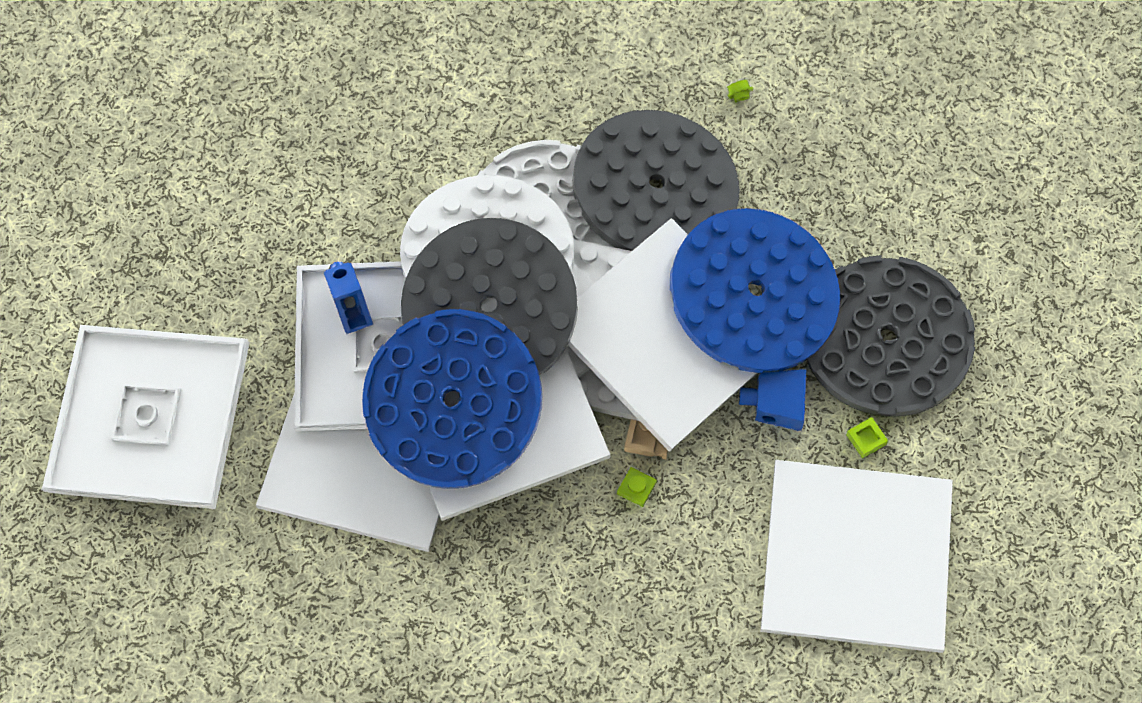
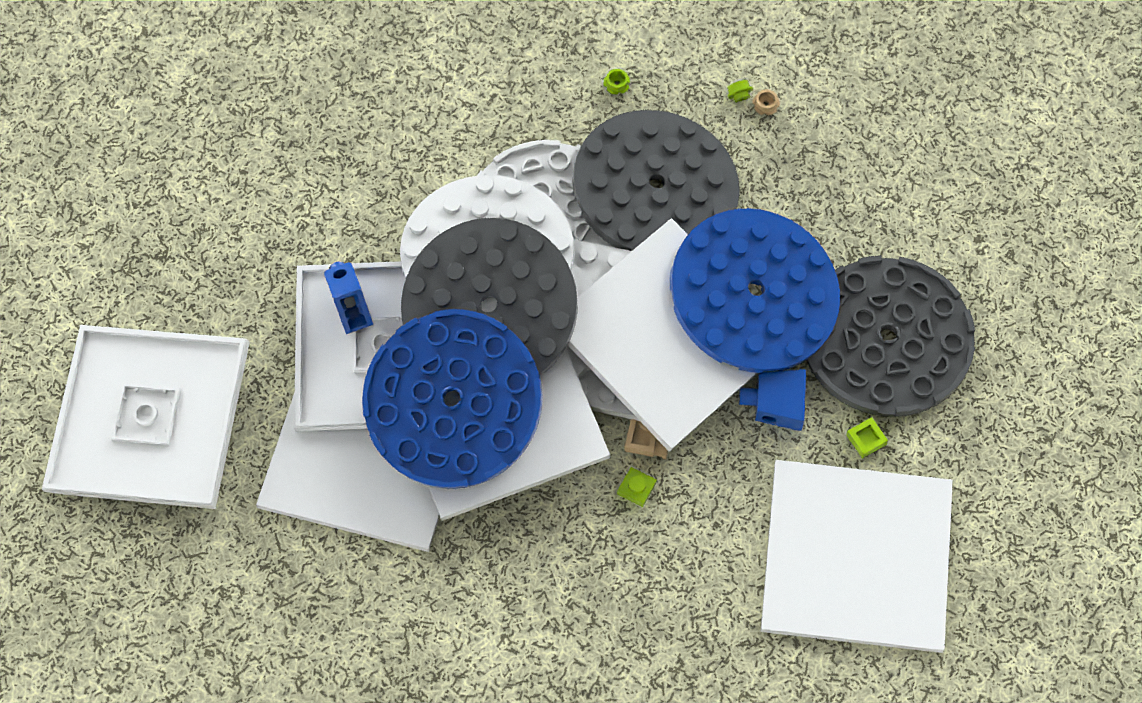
(616, 75): none -> lime plate
(766, 96): none -> tan plate

